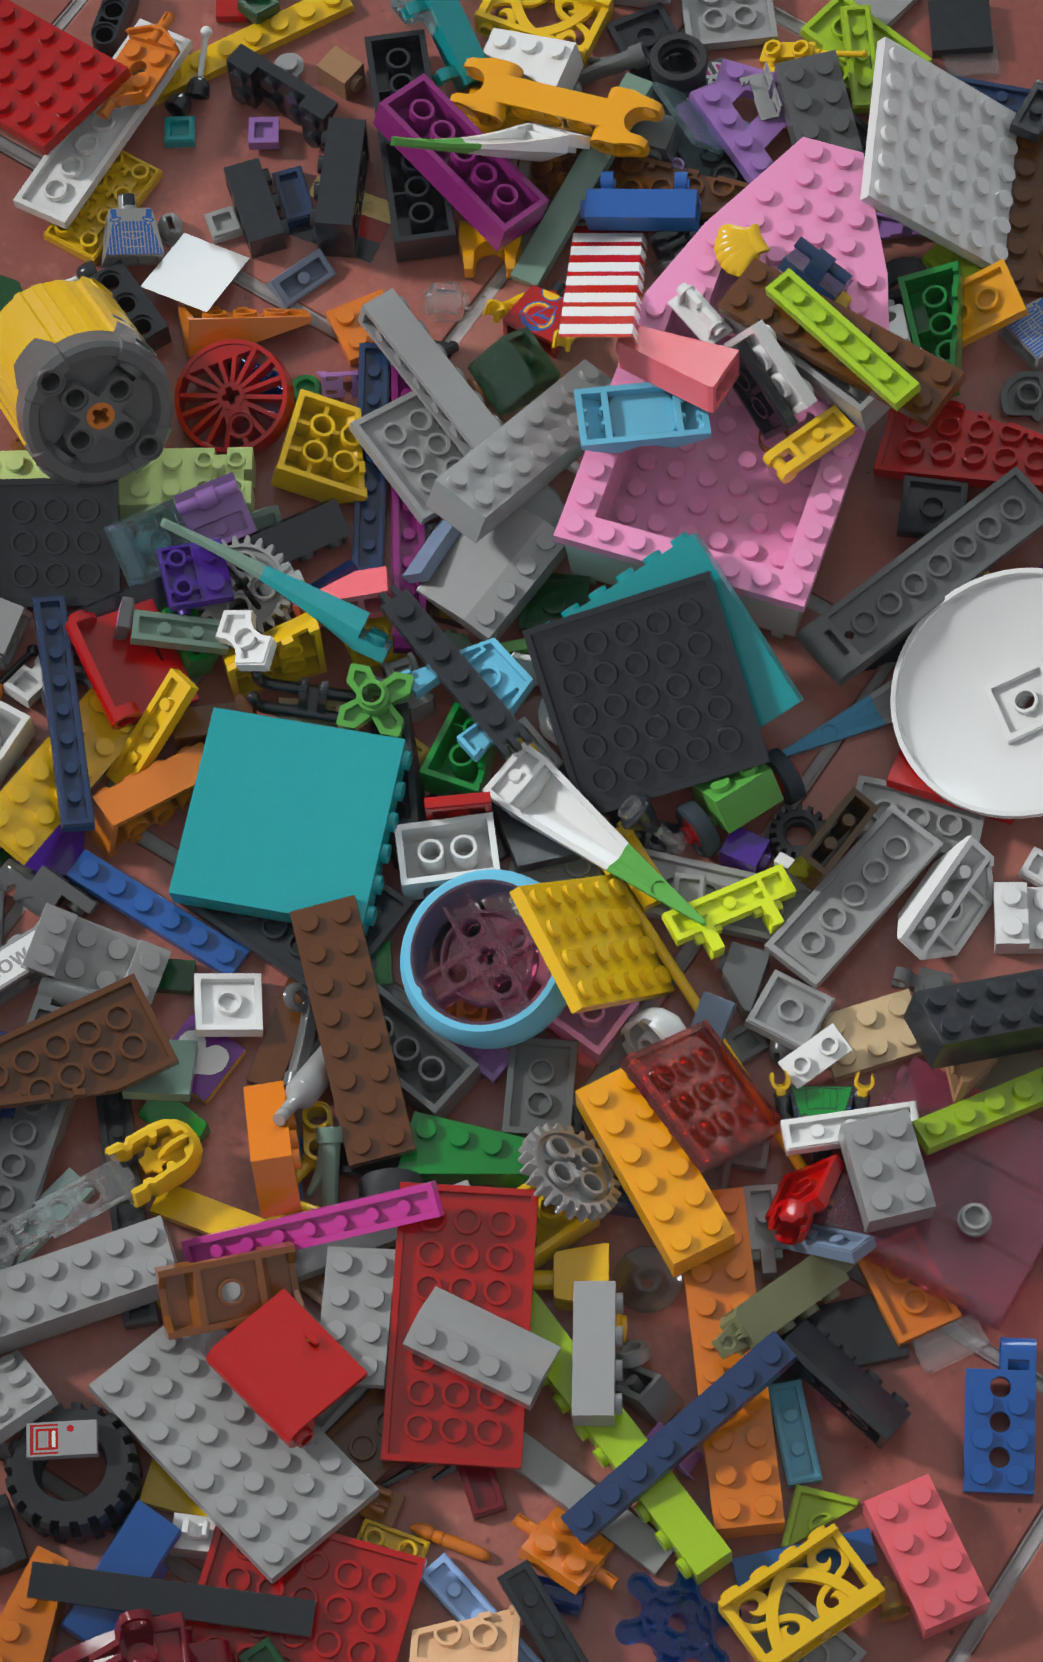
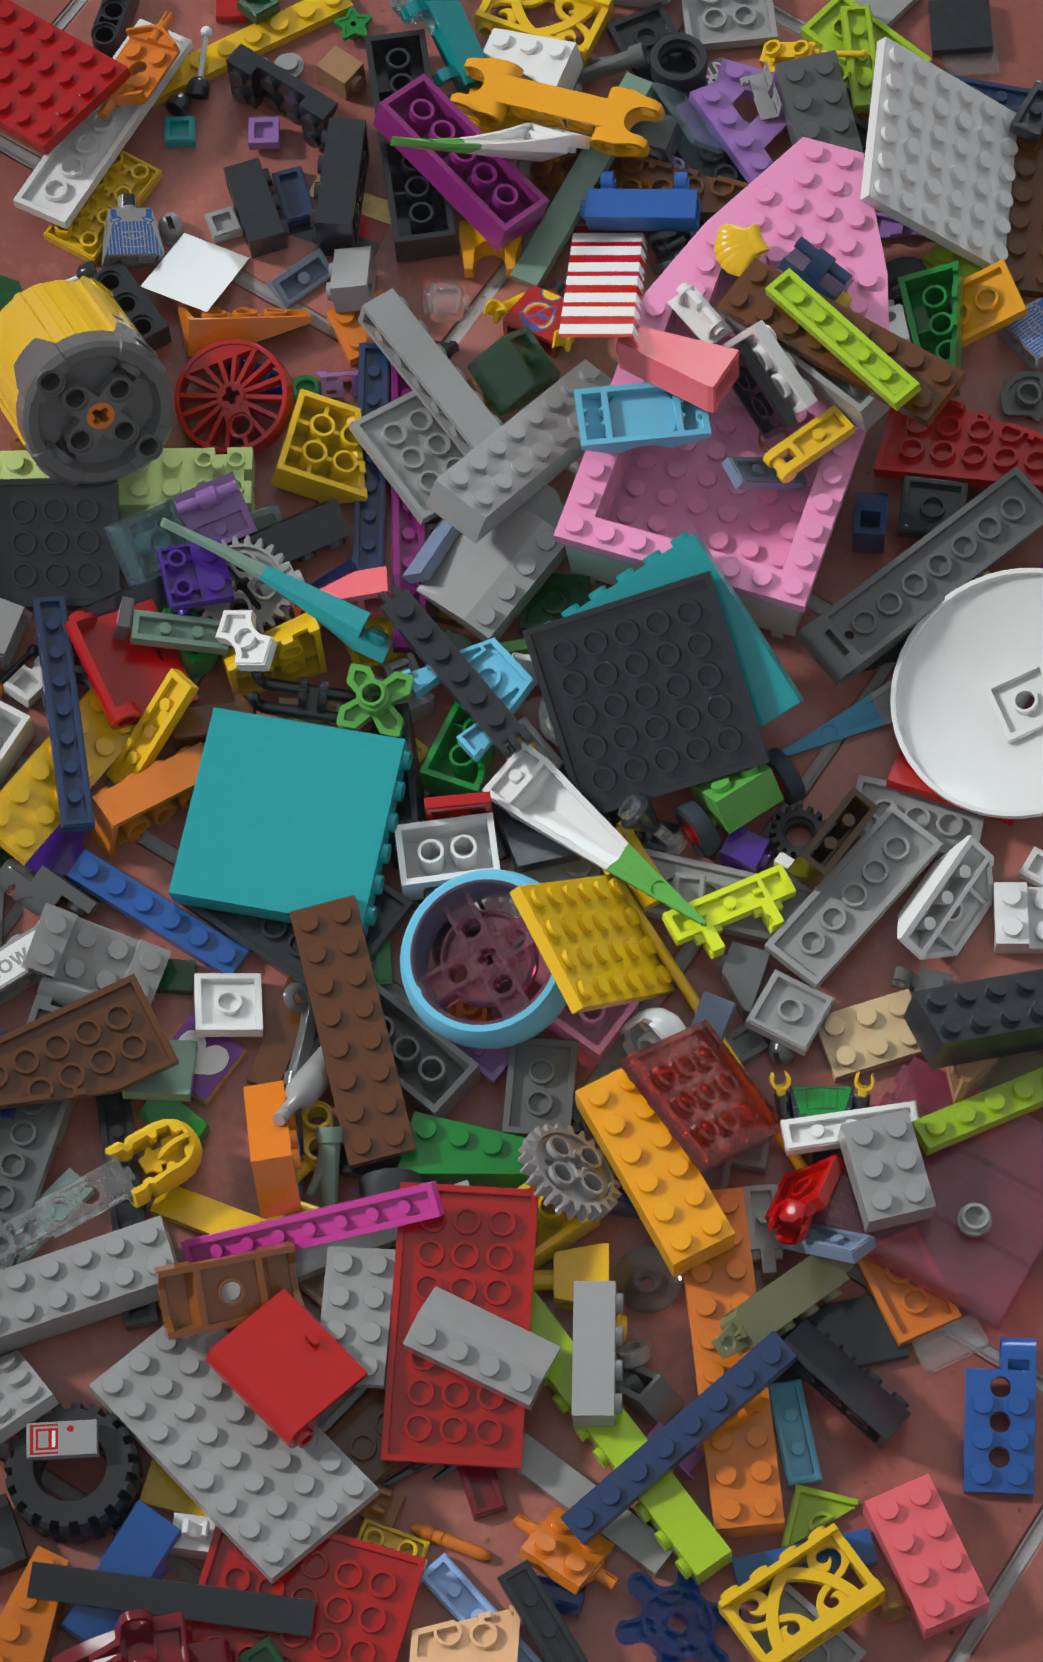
(351, 278): none -> light grey brick
(353, 32): none -> green plate
(754, 474): none -> sand blue tile
(815, 1056): white hinge -> none
(869, 522): none -> dark blue slope

